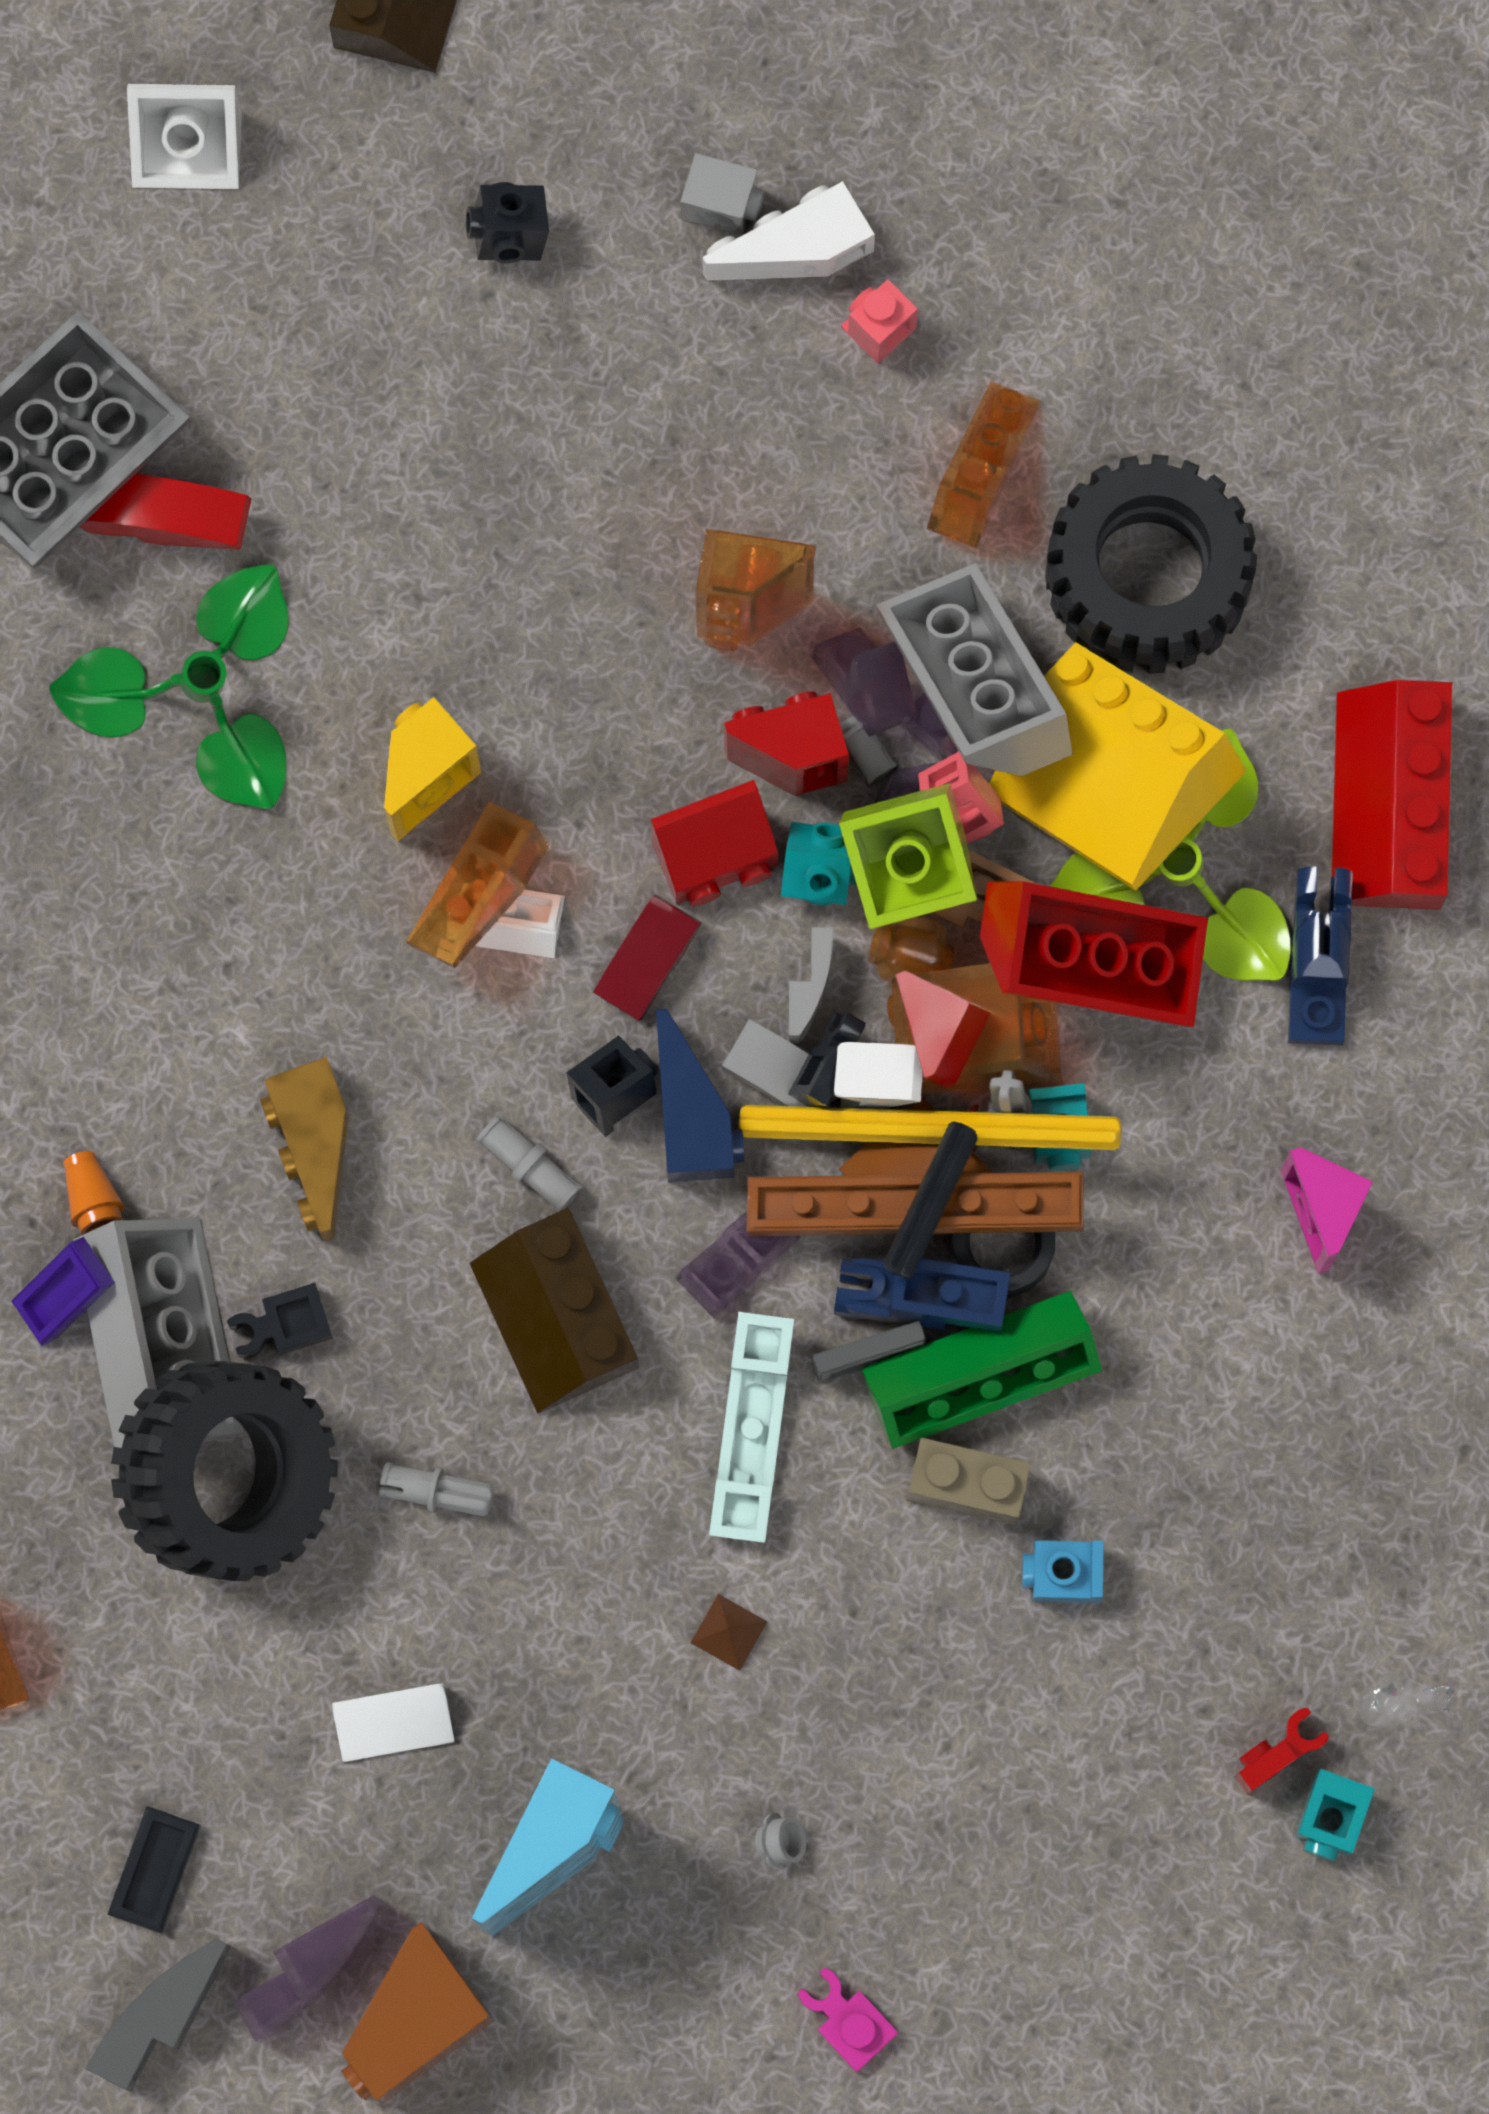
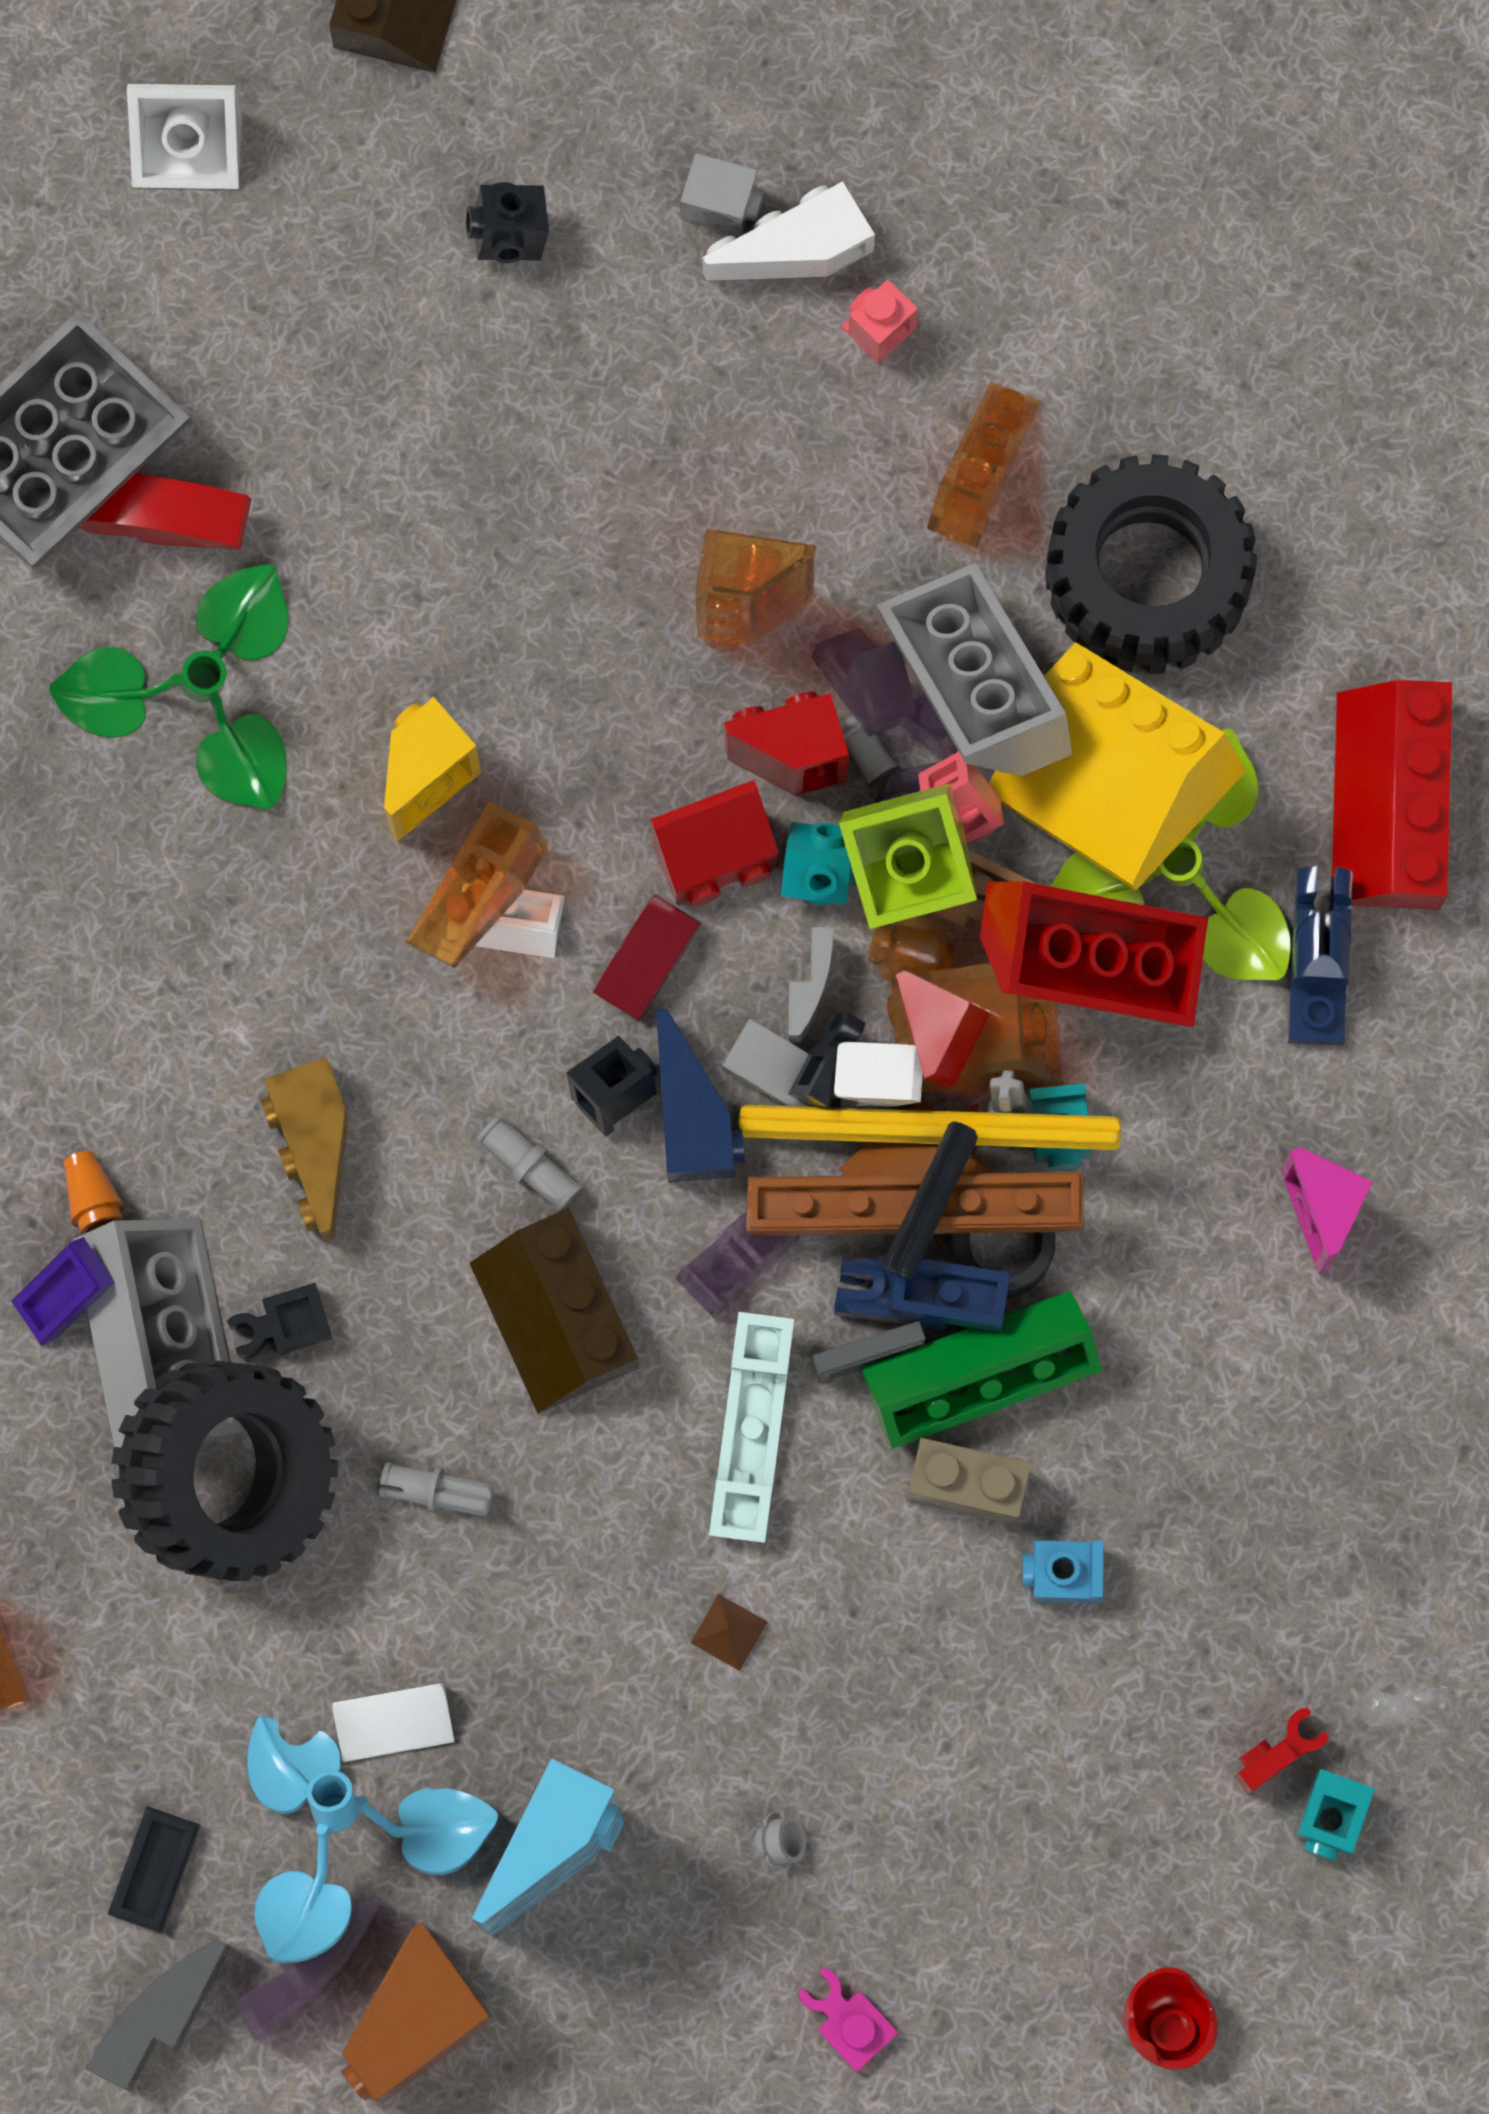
(302, 1914): none -> medium azure plant
(1170, 2019): none -> red hair

